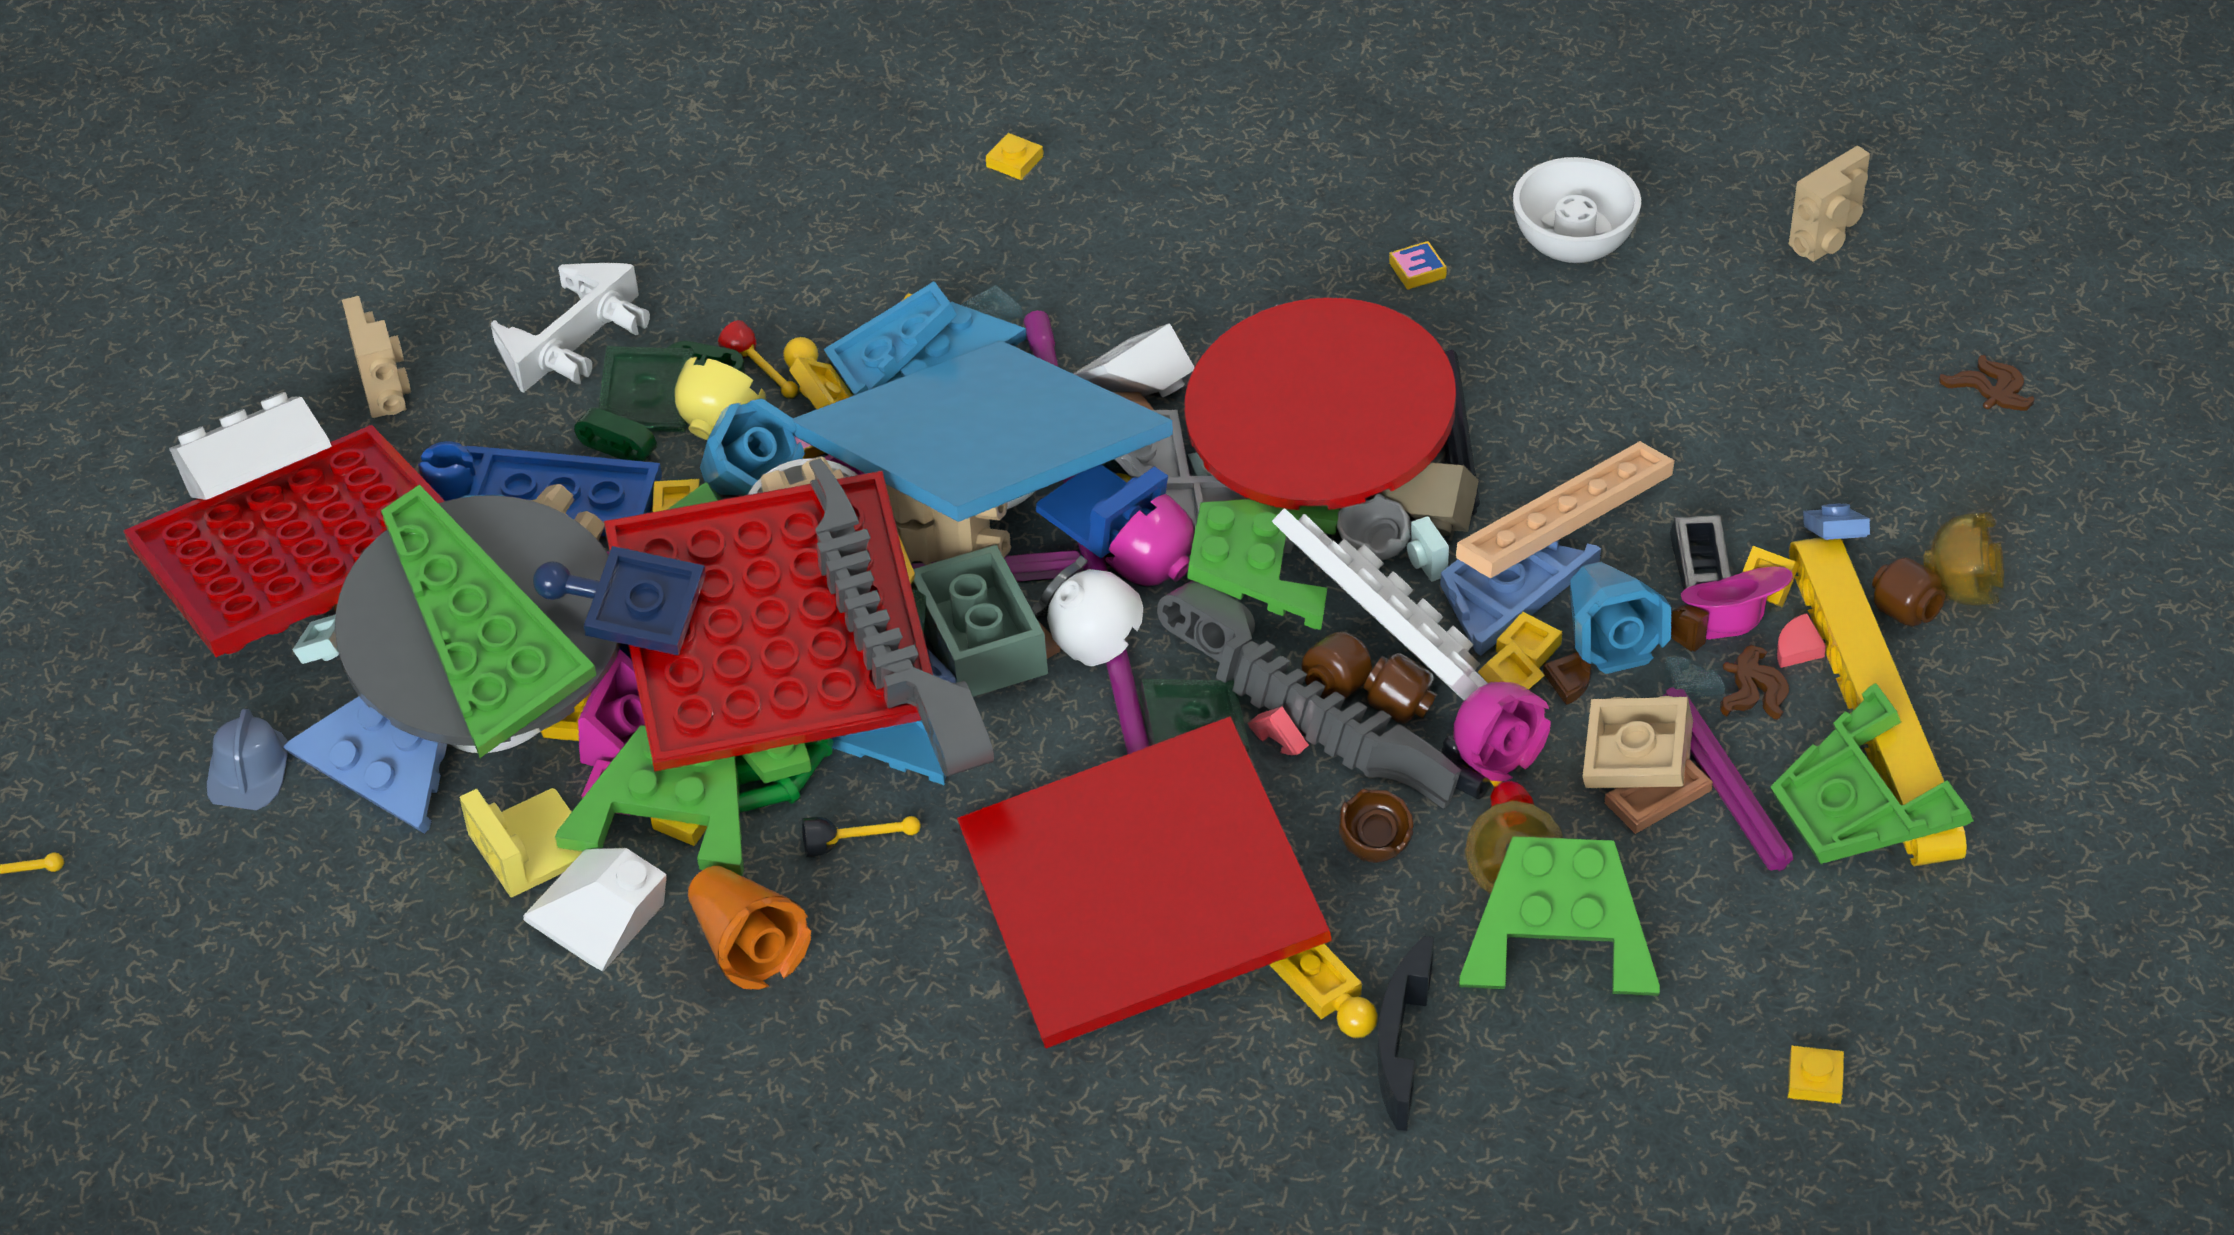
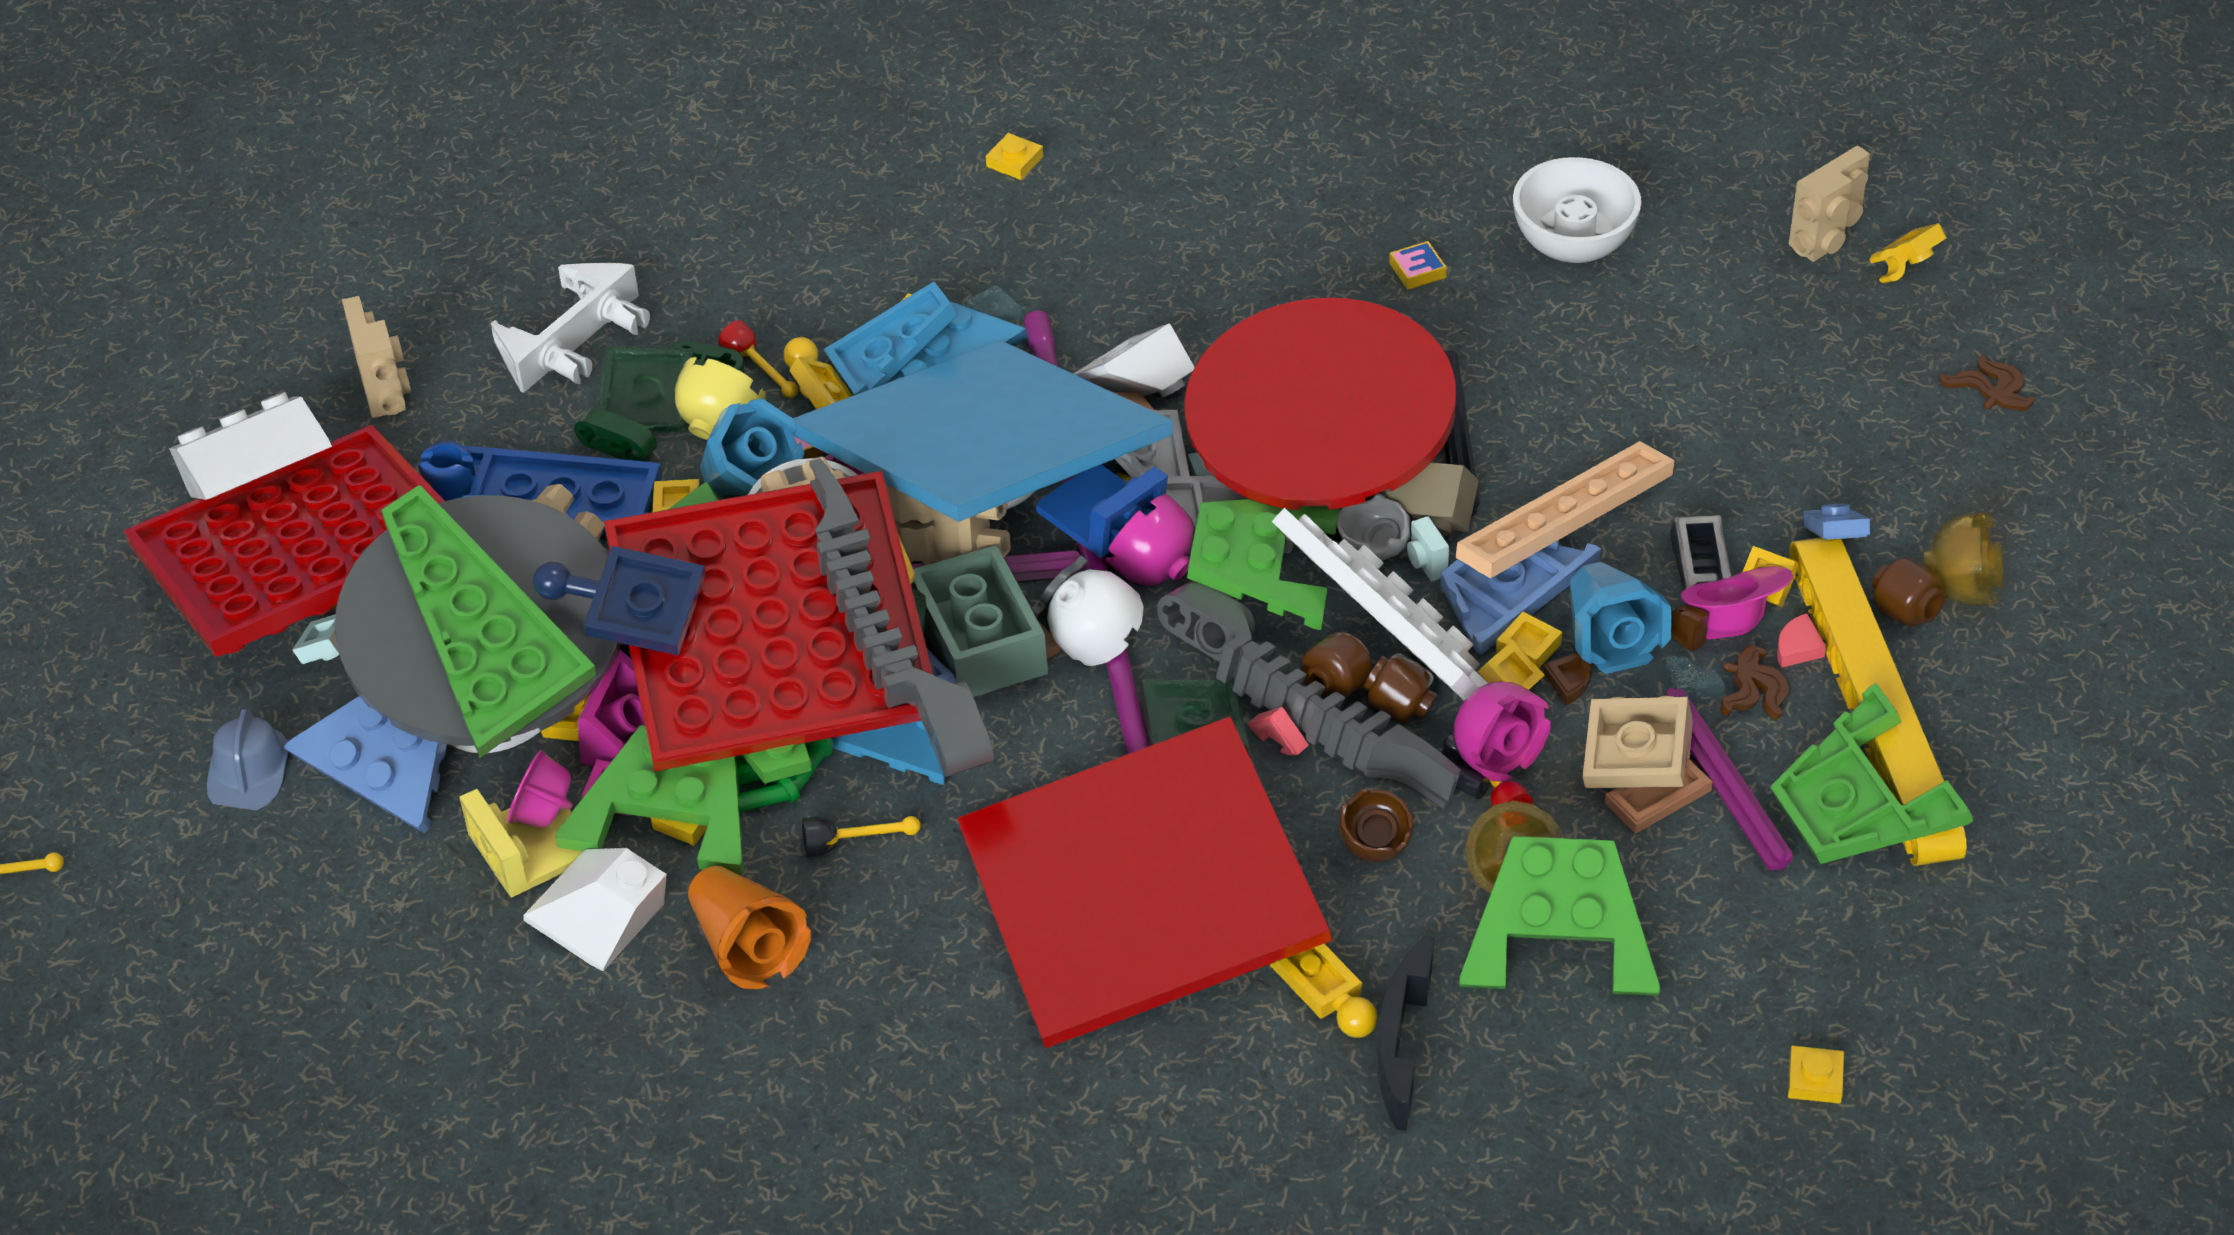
(541, 793): none -> dark pink piece
(1913, 246): none -> yellow plate

